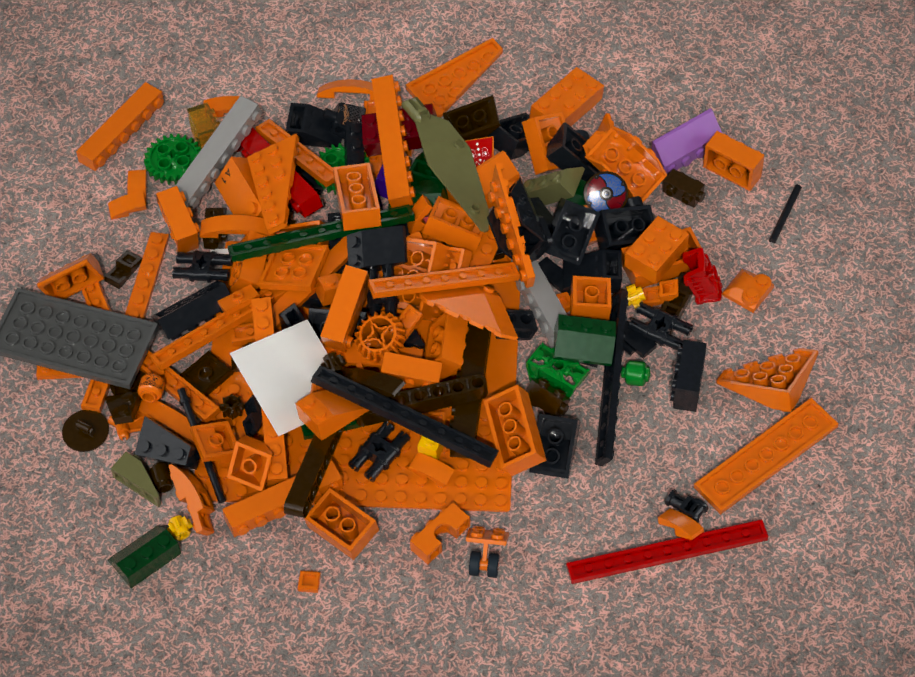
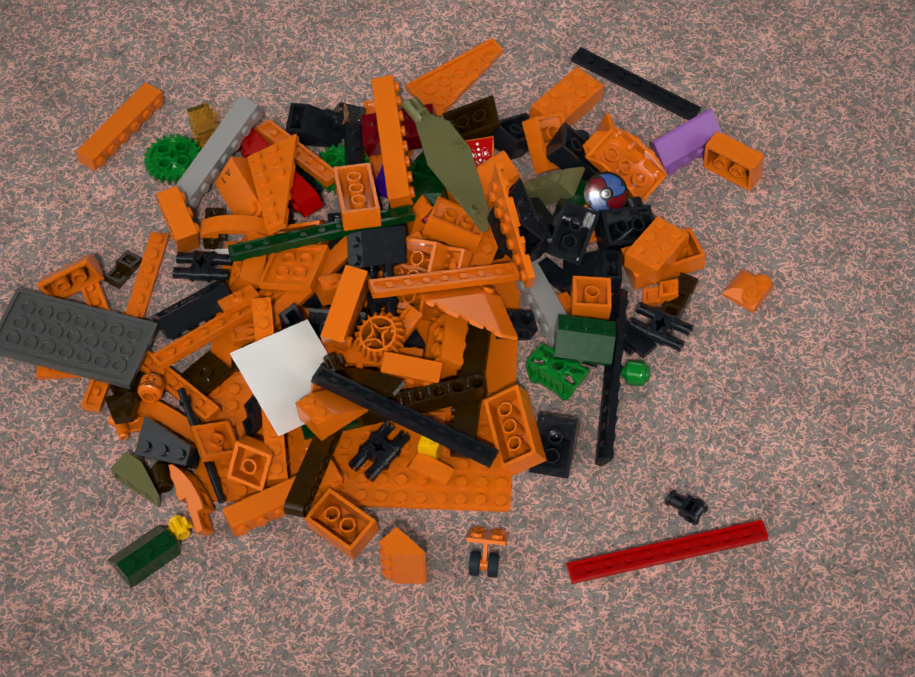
(85, 430): dark brown shield -> none
(127, 204): orange slope -> none
(137, 182): orange slope -> none
(221, 104): orange slope -> none
(232, 406): dark brown gear -> none
(309, 581): orange tile -> none
(348, 86): orange slope -> none
(402, 559): none -> orange slope
(450, 520): orange arch -> none
(546, 397): dark brown brick -> none
(635, 295): yellow gear -> none
(636, 84): none -> black tile
(683, 524): orange slope -> none
(684, 188): dark brown brick -> none
(688, 375): black brick -> none
(703, 277): red piece -> none
(765, 455): orange plate -> none
(773, 382): orange slope -> none
(785, 213): black bar -> none

